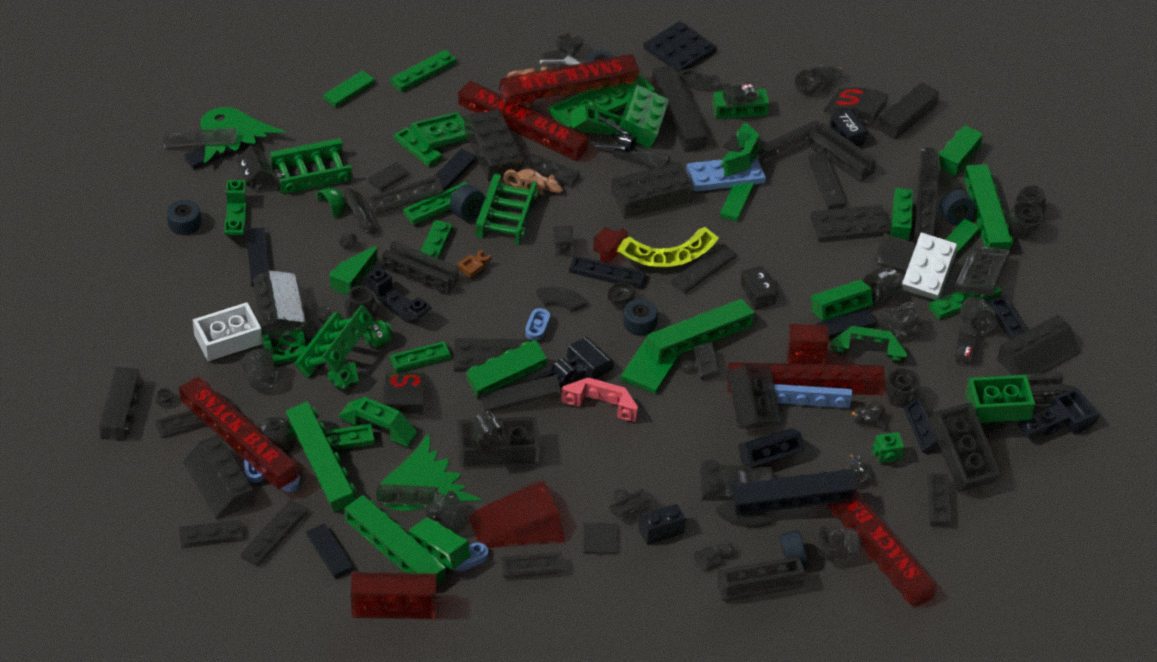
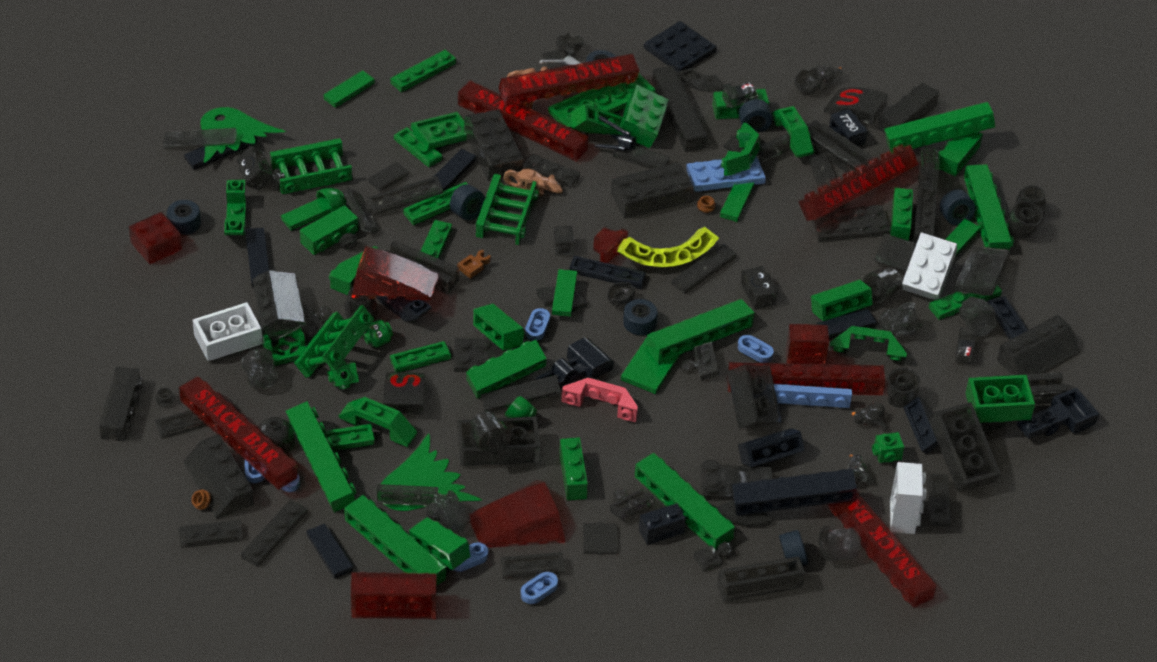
(155, 237): none -> clear red brick
(201, 499): none -> dark orange plate
(306, 213): none -> green tile
(328, 230): none -> green brick
(392, 276): none -> clear red wedge
(498, 326): none -> green brick
(520, 408): none -> green helmet
(538, 589): none -> medium blue plate
(564, 293): none -> green tile
(573, 469): none -> green brick
(672, 489): none -> green brick
(706, 204): none -> dark orange plate
(755, 349): none -> medium blue plate
(756, 115): none -> black wheel
(799, 135): none -> green slope
(857, 182): none -> clear red brick
(907, 498): none -> white brick
(941, 127): none -> green brick

